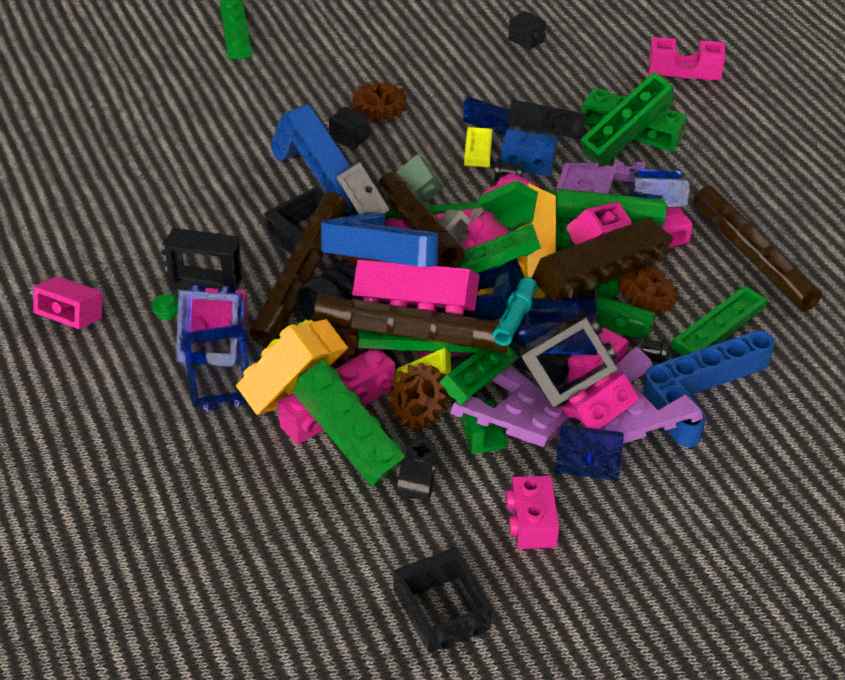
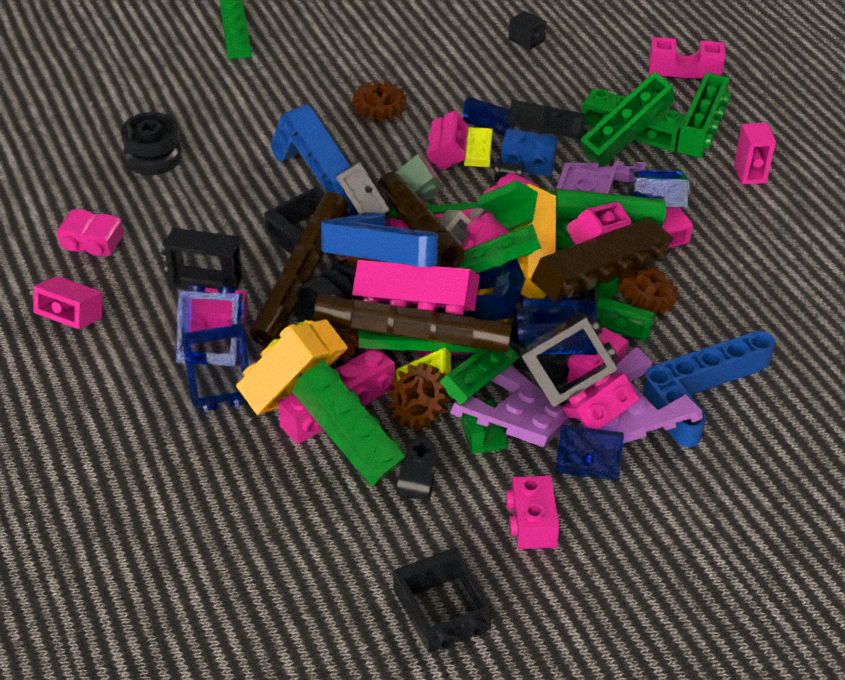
(90, 232): none -> dark pink brick
(151, 143): none -> black wheel
(165, 306): green plate -> none
(349, 128): black brick -> none
(447, 140): none -> dark pink brick
(518, 304): teal pin -> none
(653, 349): black bush -> none
(704, 115): none -> green brick
(720, 322): green plate -> none
(754, 153): none -> dark pink brick
(757, 249): dark brown piece -> none

